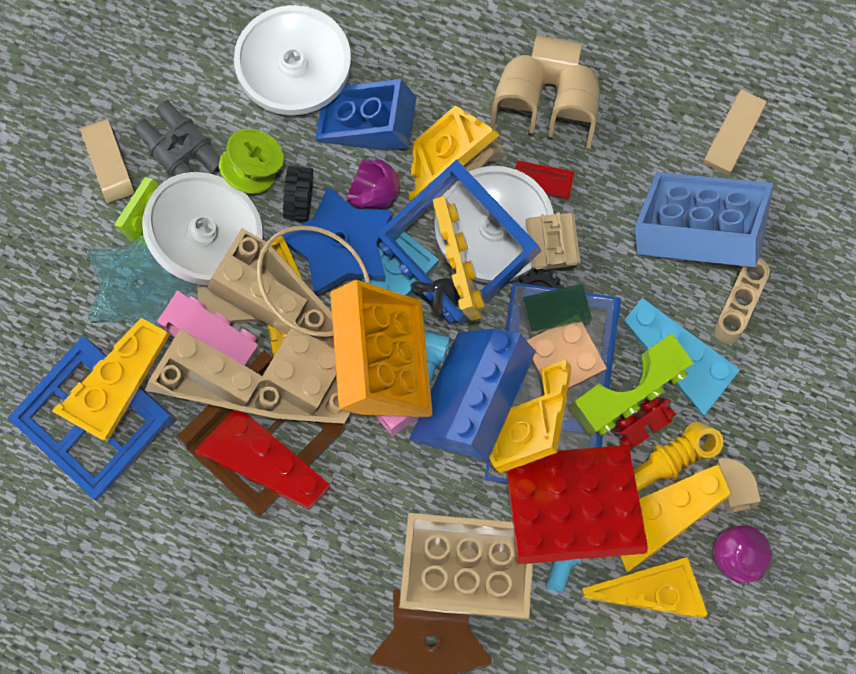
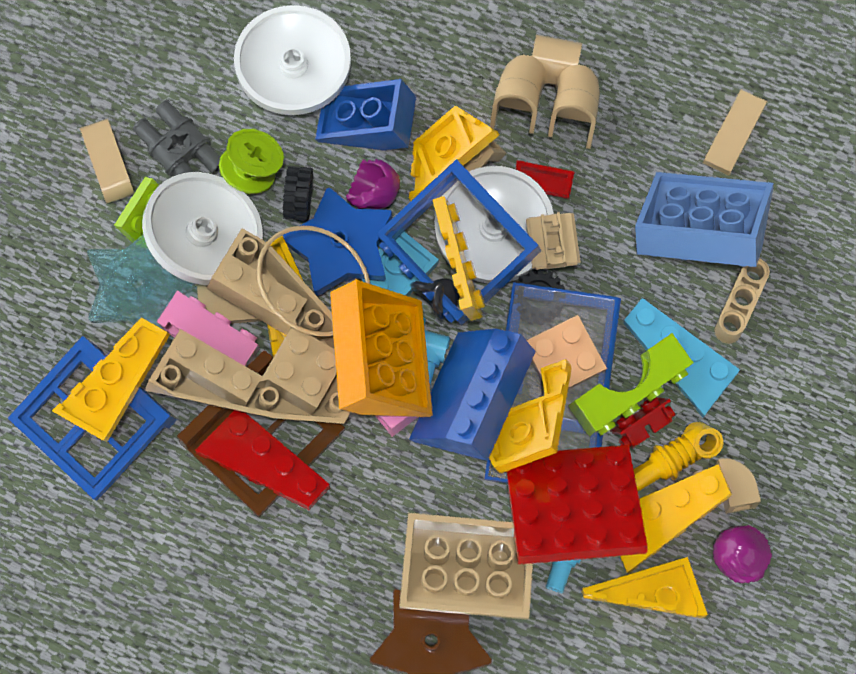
(556, 309): clear green panel -> none

